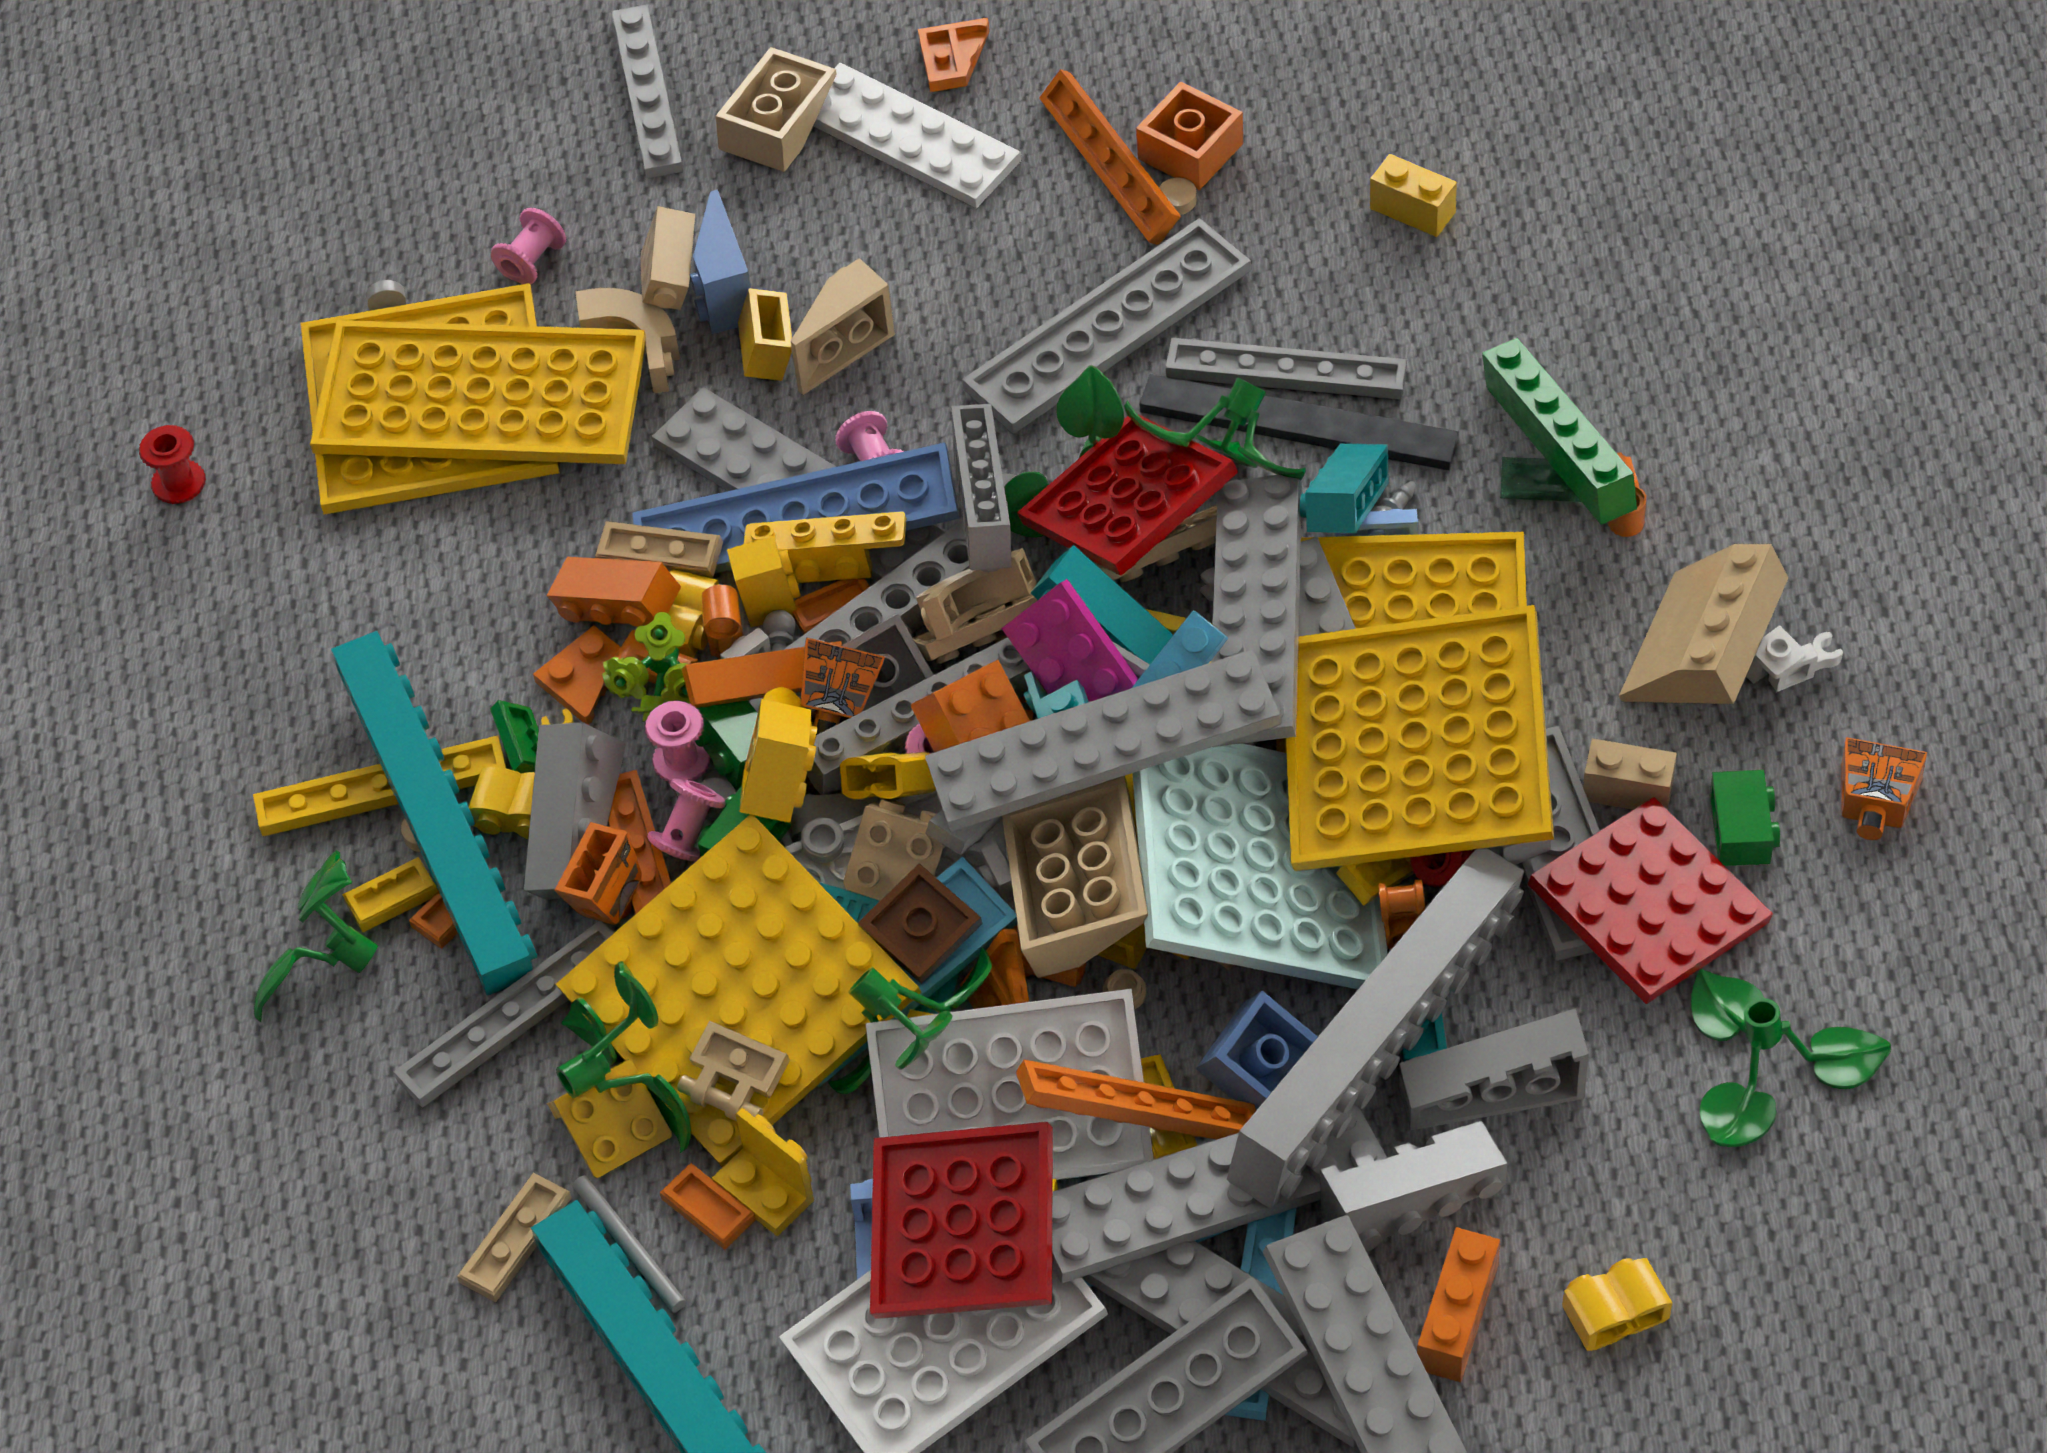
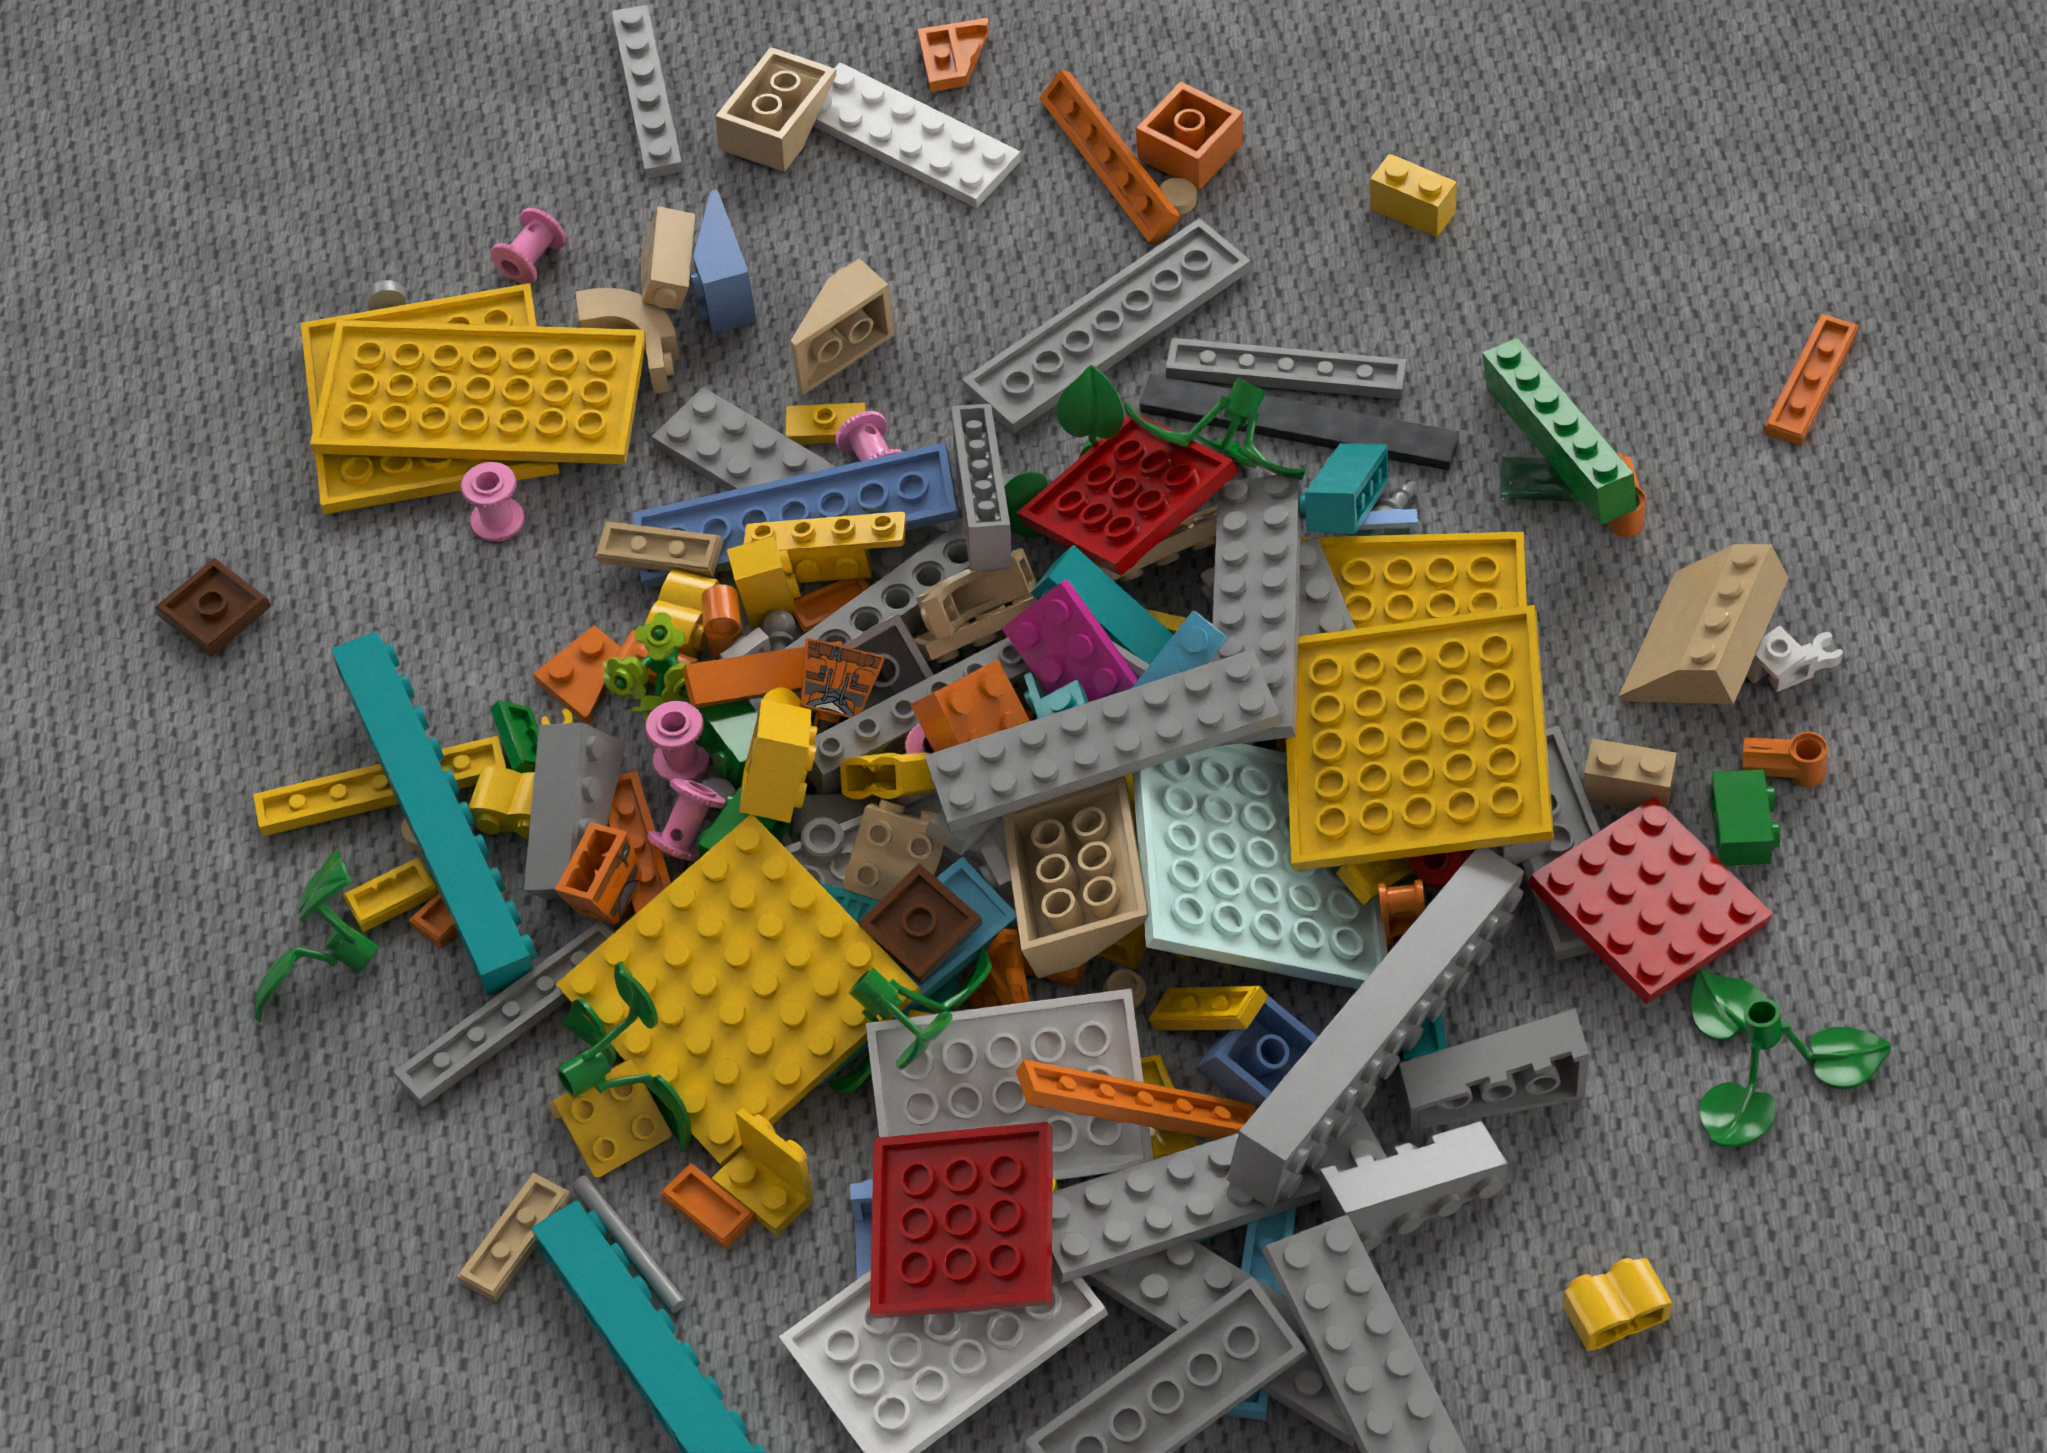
(168, 452): red hose -> none
(212, 607): none -> reddish brown plate
(490, 490): none -> bright pink hose
(612, 590): orange brick -> none
(738, 1060): tan plate -> none
(765, 334): yellow brick -> none
(818, 422): none -> yellow plate
(1208, 1008): none -> yellow tile
(1458, 1304): orange brick -> none
(1788, 757): none -> orange piece
(1811, 379): none -> orange tile
(1879, 784): torso -> none

